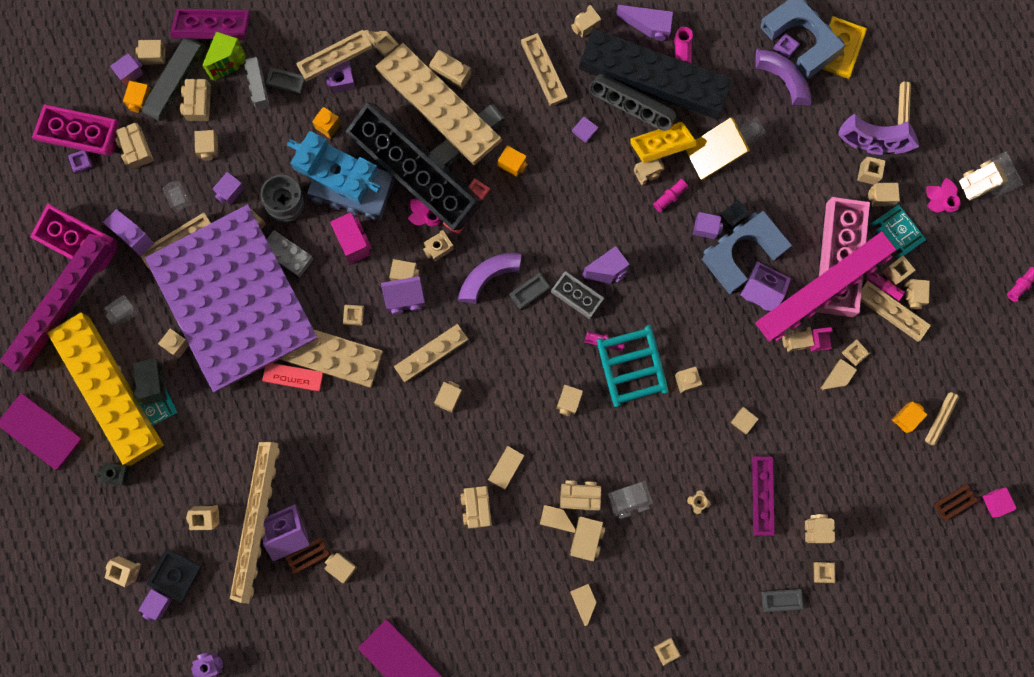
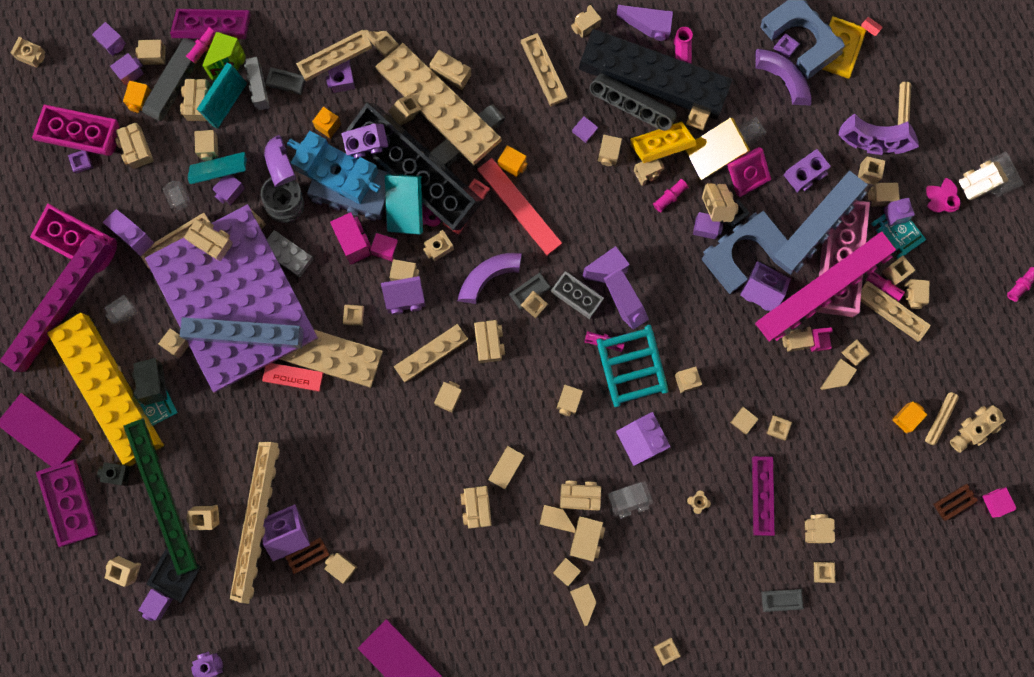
(28, 52): none -> tan brick
(67, 503): none -> magenta tile
(109, 39): none -> medium lavender brick
(160, 496): none -> dark green tile
(201, 45): none -> dark pink pin
(209, 240): none -> tan brick
(217, 168): none -> teal tile
(222, 95): none -> teal tile
(241, 332): none -> sand blue brick
(278, 162): none -> medium lavender brick
(364, 137): none -> medium lavender brick
(383, 247): none -> dark pink panel
(403, 204): none -> teal tile
(405, 109): none -> tan brick
(488, 341): none -> tan brick
(519, 206): none -> coral tile
(534, 304): none -> tan tile
(566, 572): none -> tan tile
(609, 150): none -> tan brick
(626, 299): none -> medium lavender slope
(643, 439): none -> medium lavender slope
(698, 118): none -> tan tile
(719, 202): none -> tan brick
(749, 171): none -> dark pink tile
(779, 428): none -> tan tile
(805, 168): none -> medium lavender brick
(820, 222): none -> sand blue brick
(871, 26): none -> coral tile
(898, 212): none -> medium lavender brick
(980, 422): none -> tan brick

